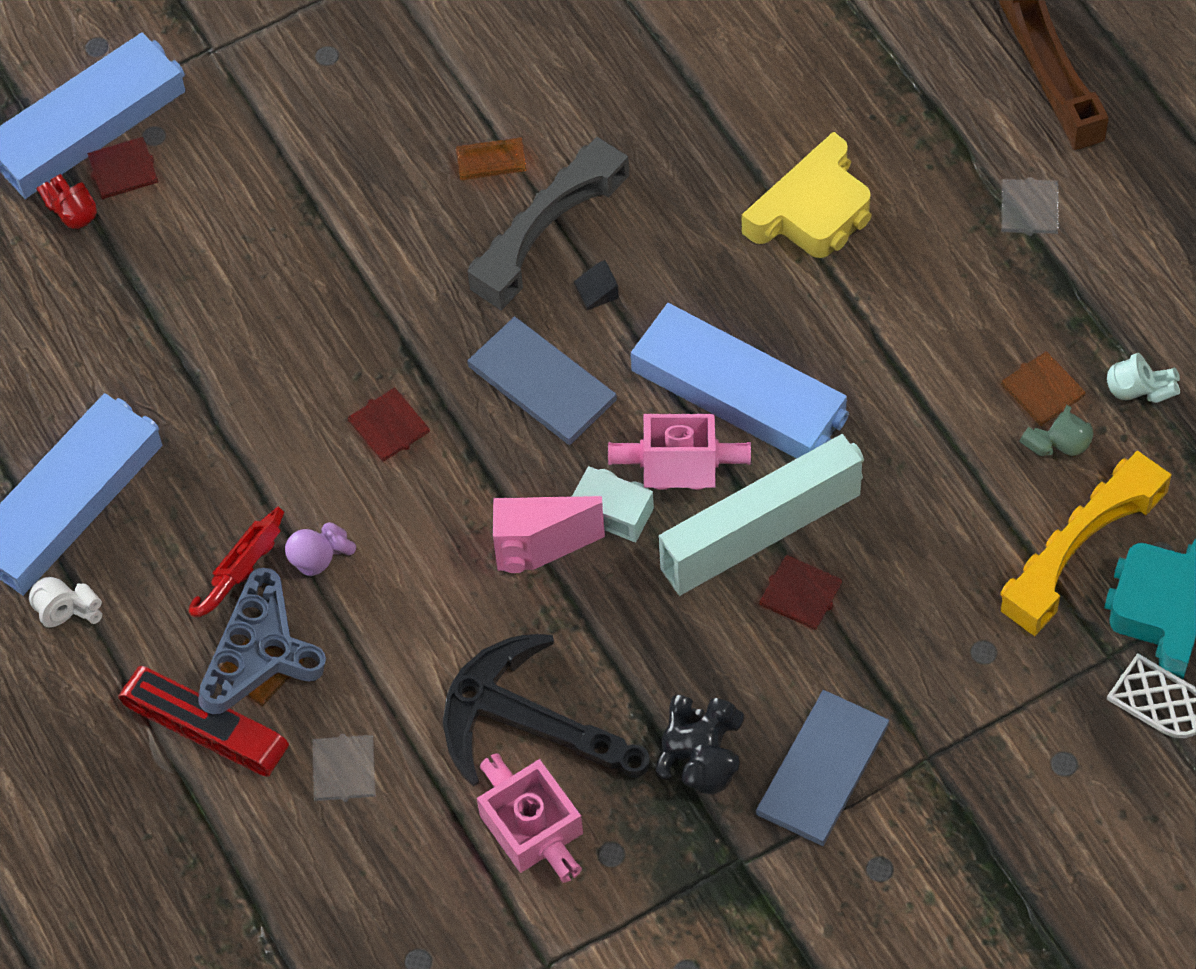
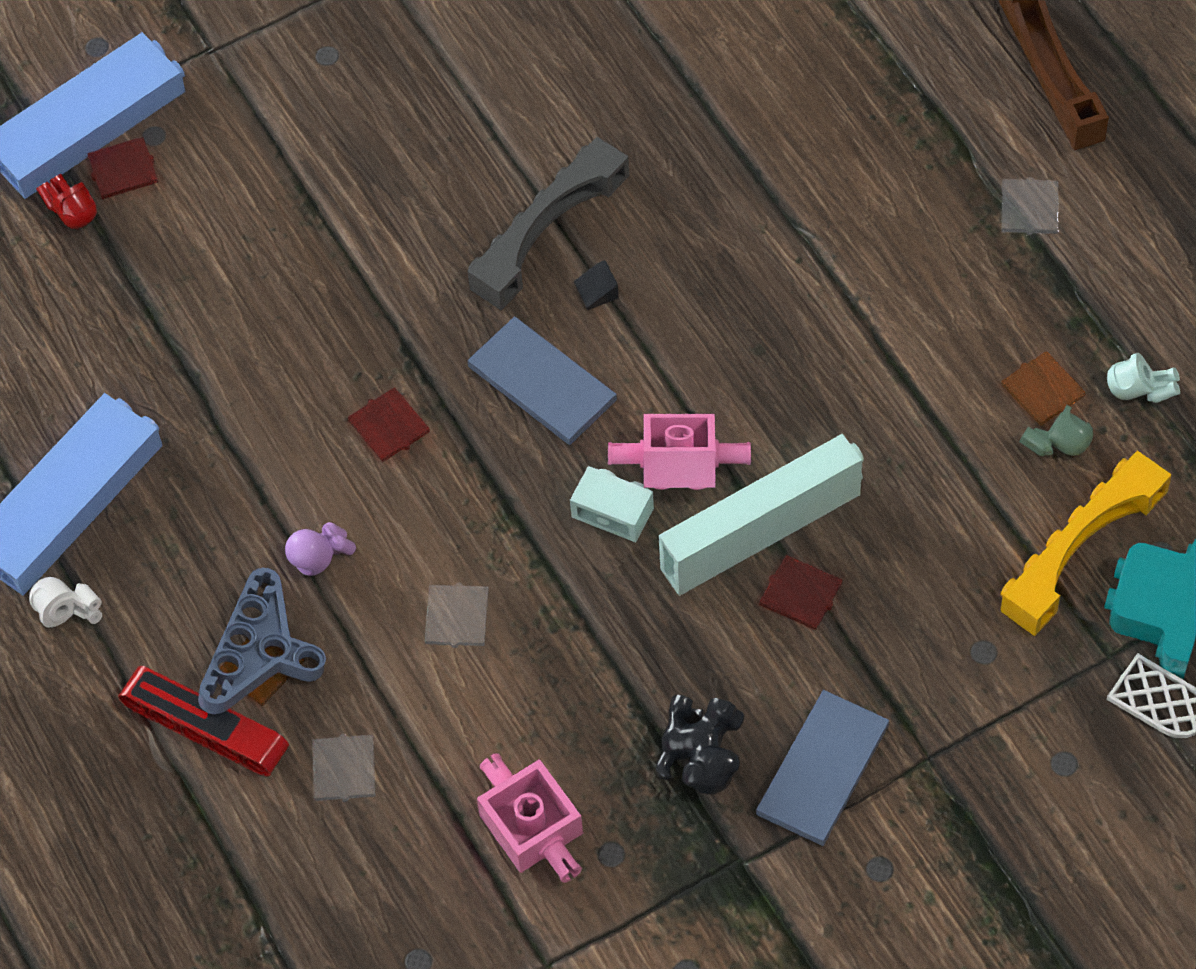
(239, 561): red plate -> none
(456, 615): none -> clear piece
(491, 158): clear orange tile -> none
(514, 710): black piece -> none
(543, 529): bright pink slope -> none
(738, 383): light blue brick -> none
(813, 203): light yellow brick -> none

